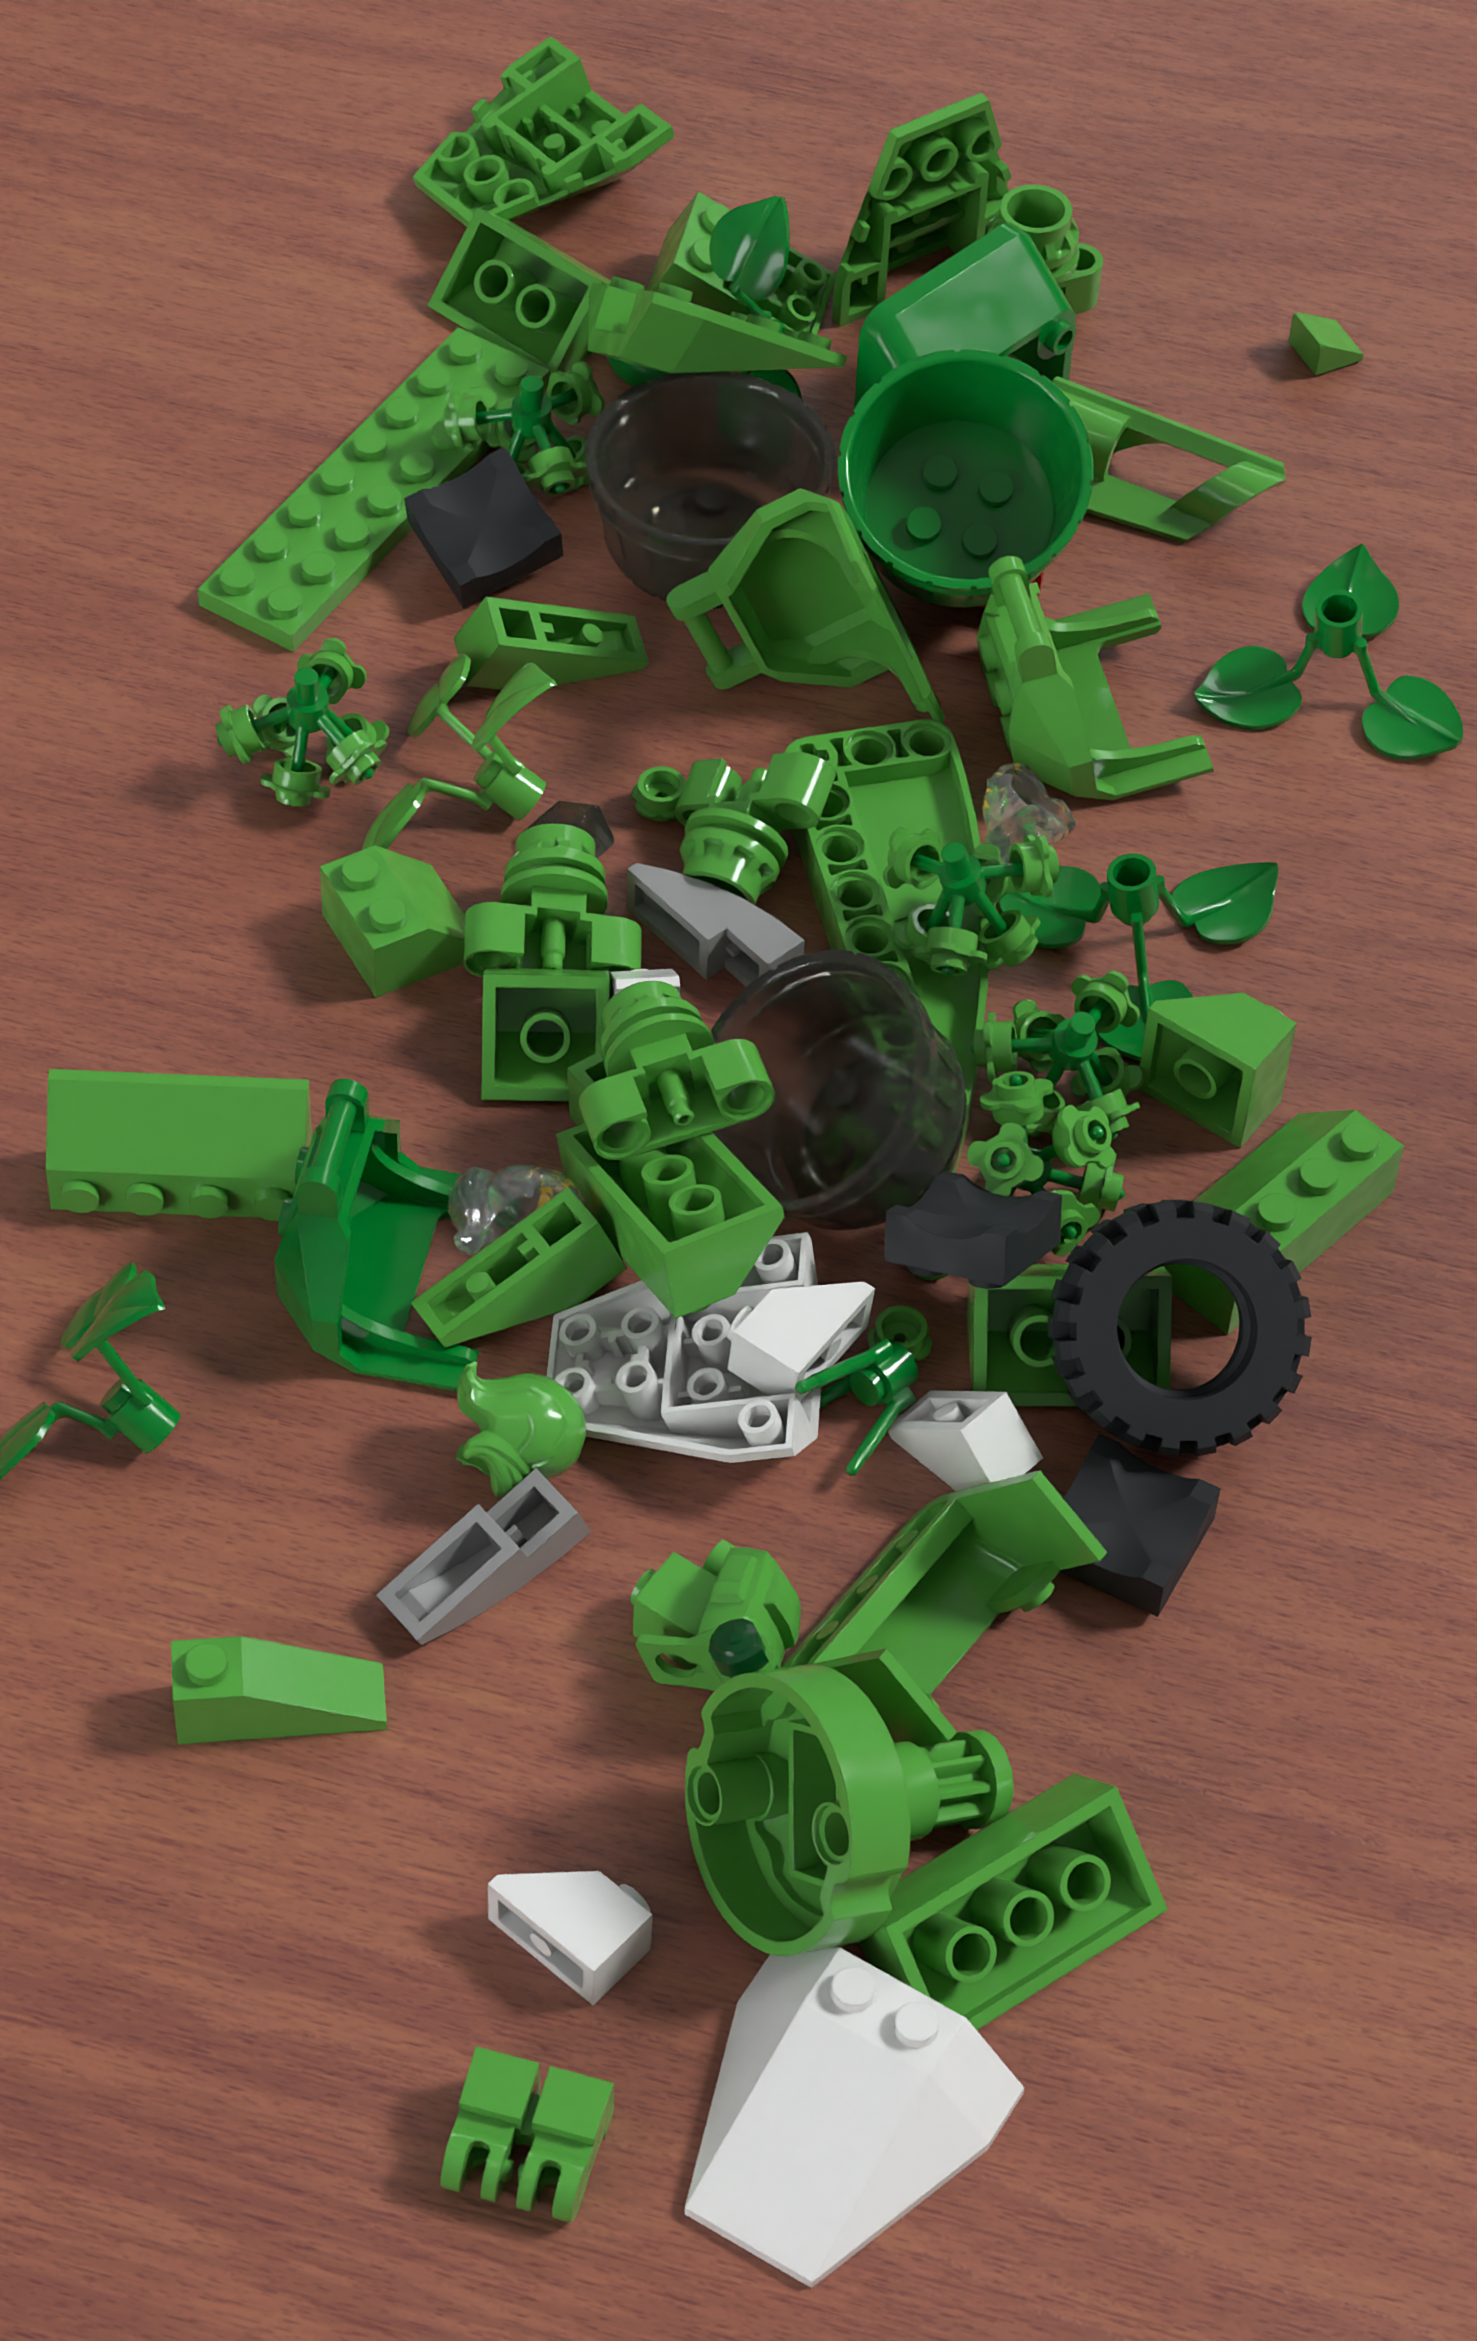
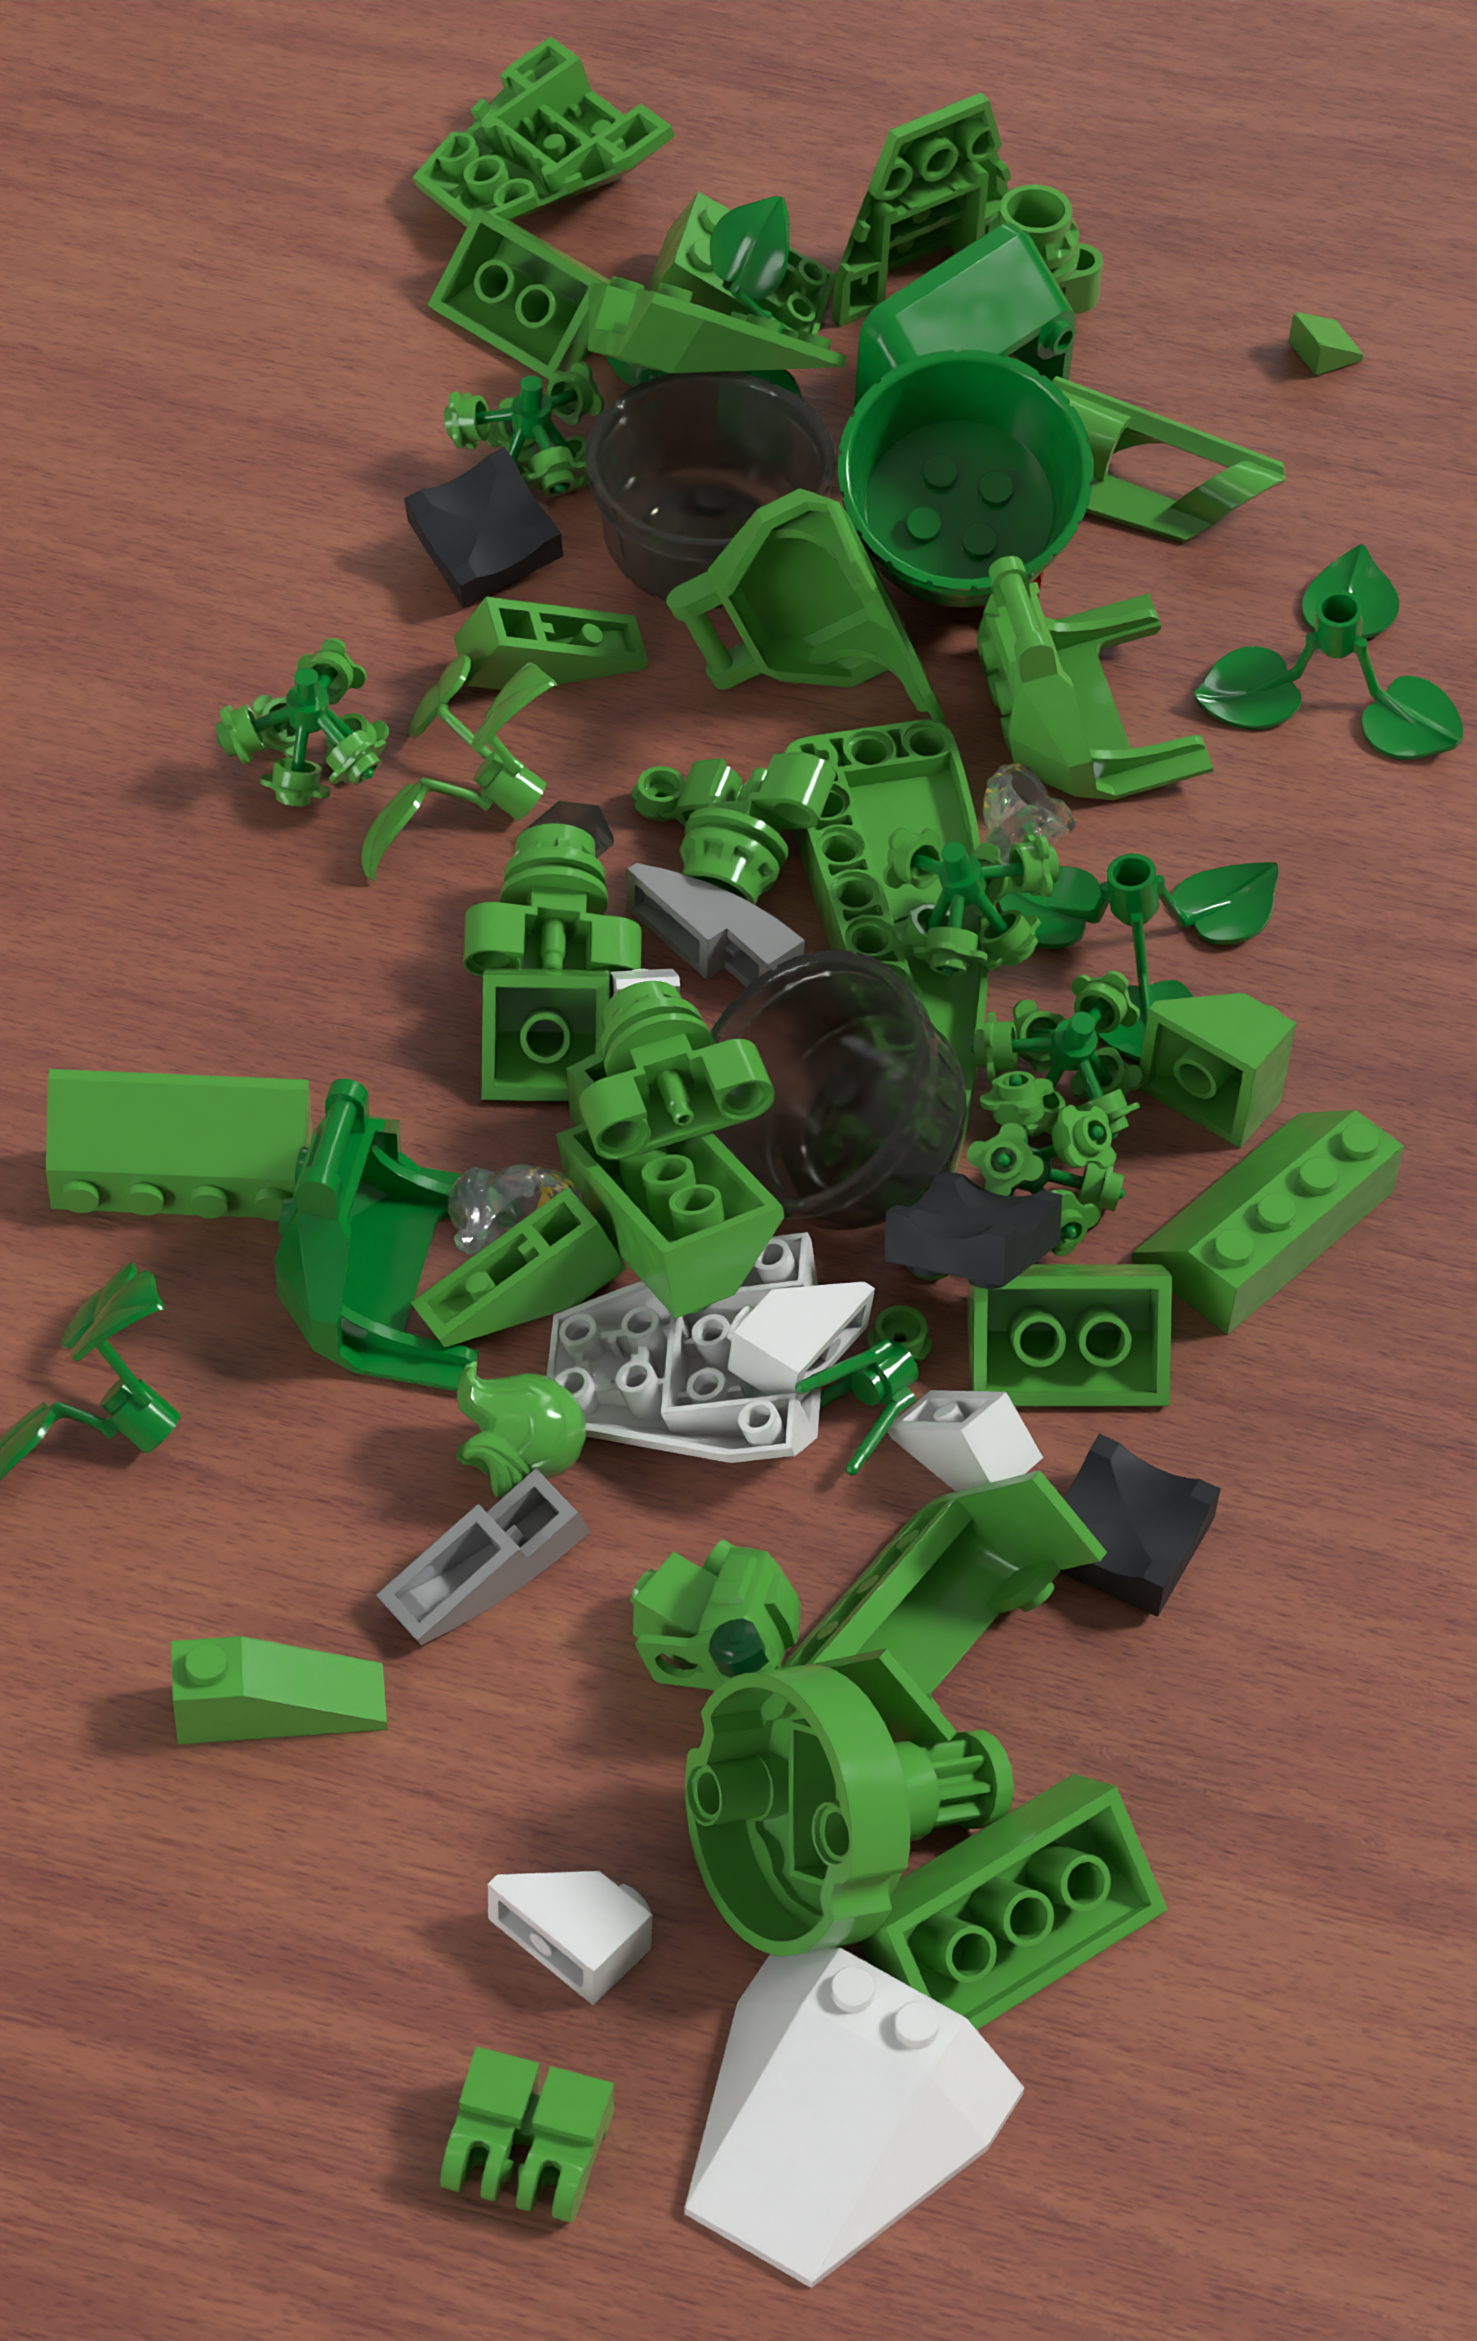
(354, 502): bright green plate -> none
(392, 917): bright green slope -> none
(1267, 1342): black tyre -> none

